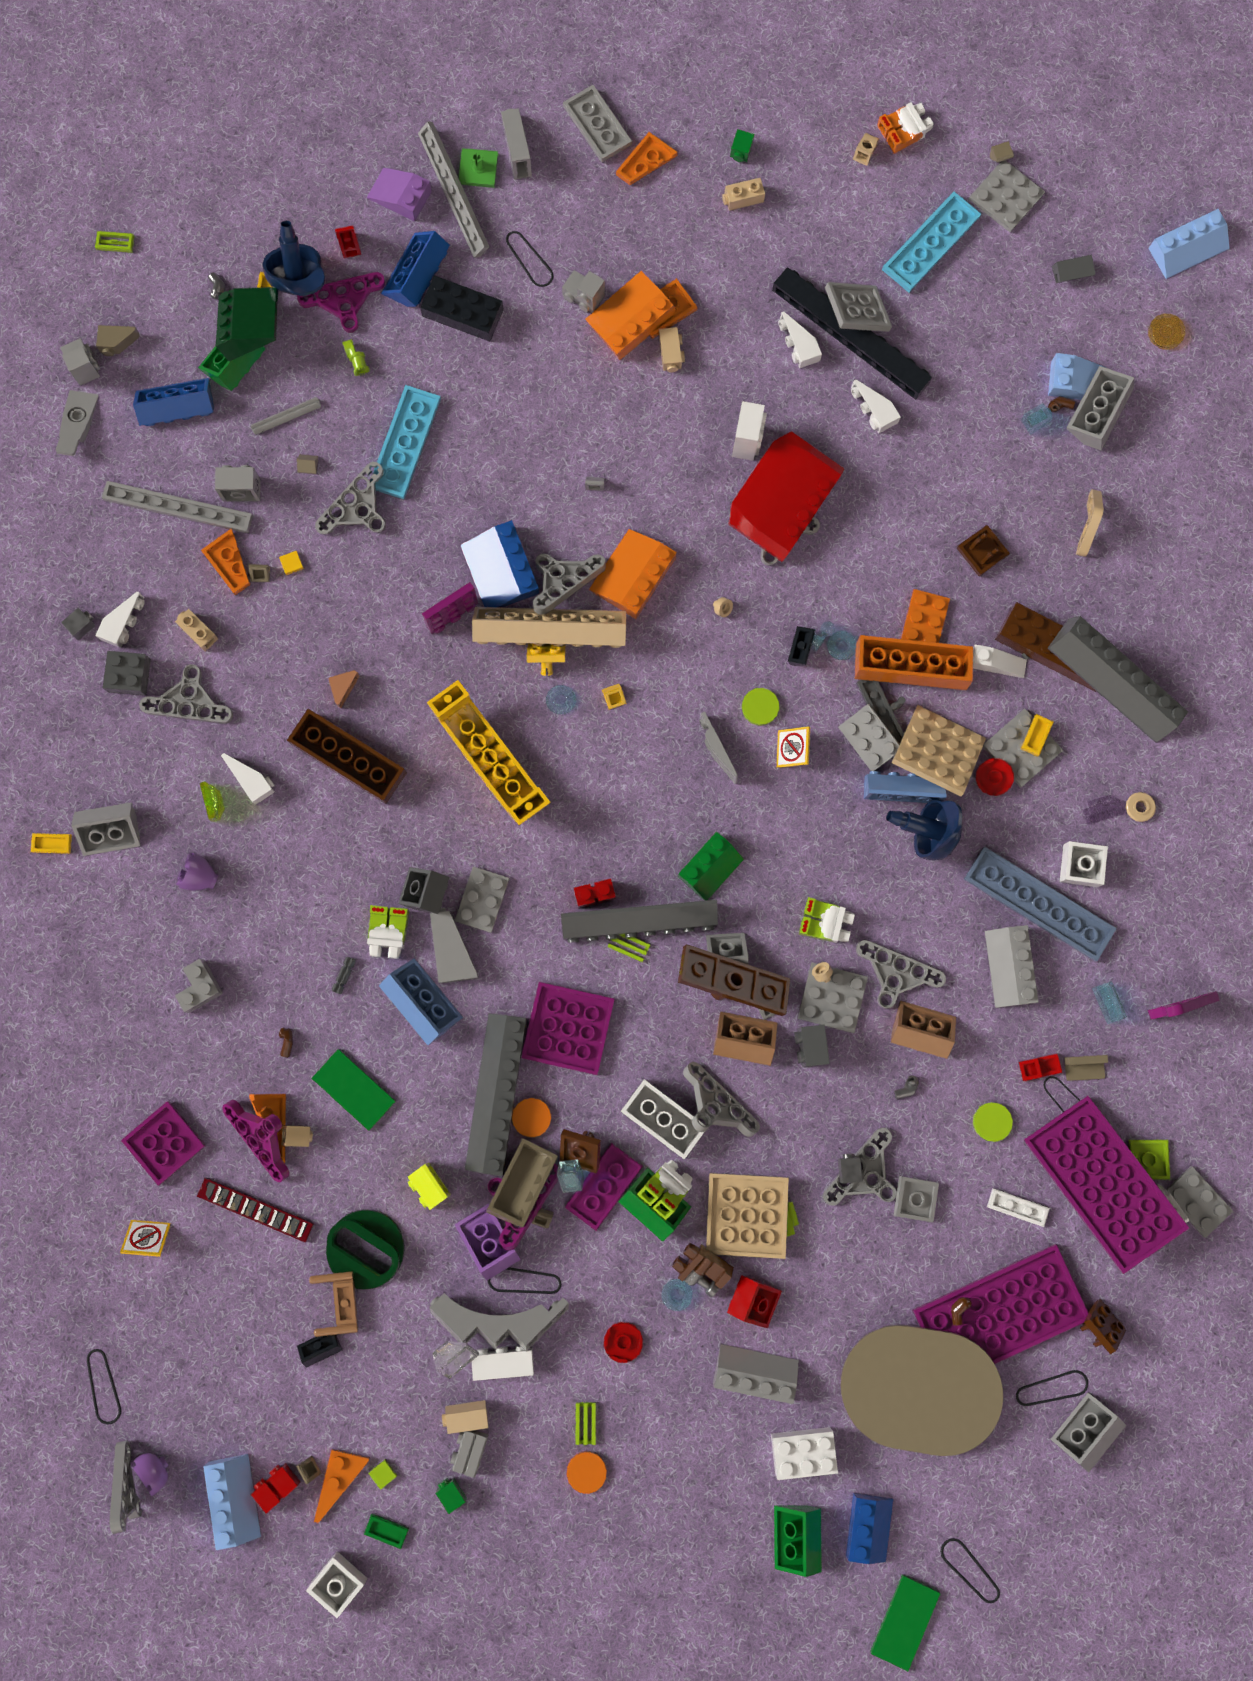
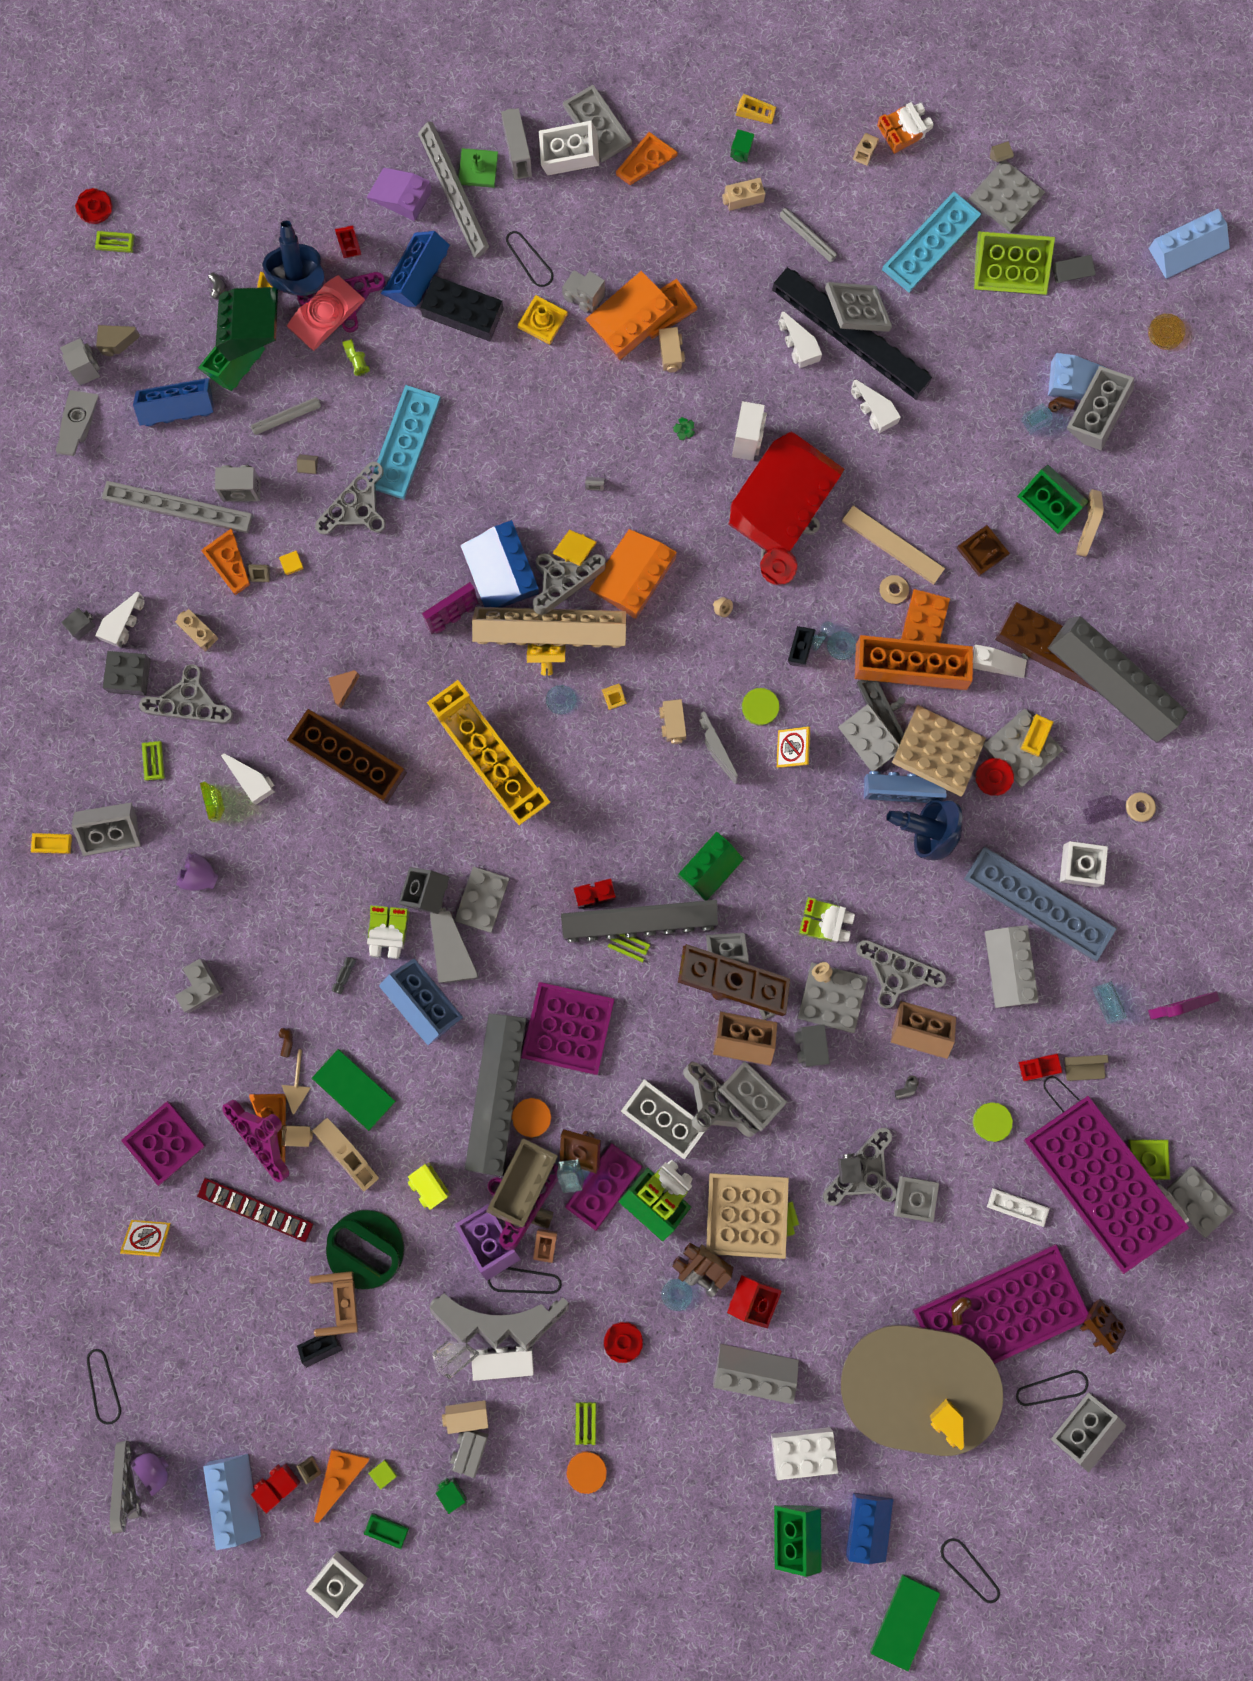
(94, 206): none -> red tile
(160, 760): none -> lime tile
(295, 1094): none -> tan piece
(325, 312): none -> coral slope
(345, 1154): none -> tan slope
(542, 319): none -> yellow plate
(545, 1245): none -> nougat slope
(569, 148): none -> white brick
(574, 547): none -> yellow piece
(674, 721): none -> tan brick
(684, 428): none -> green plant
(752, 1096): none -> light grey plate
(754, 115): none -> yellow slope
(778, 566): none -> red tile
(808, 234): none -> light grey axle
(890, 597): none -> tan piece
(893, 545): none -> tan tile
(950, 1422): none -> yellow slope
(1013, 262): none -> lime slope
(1052, 498): none -> green slope

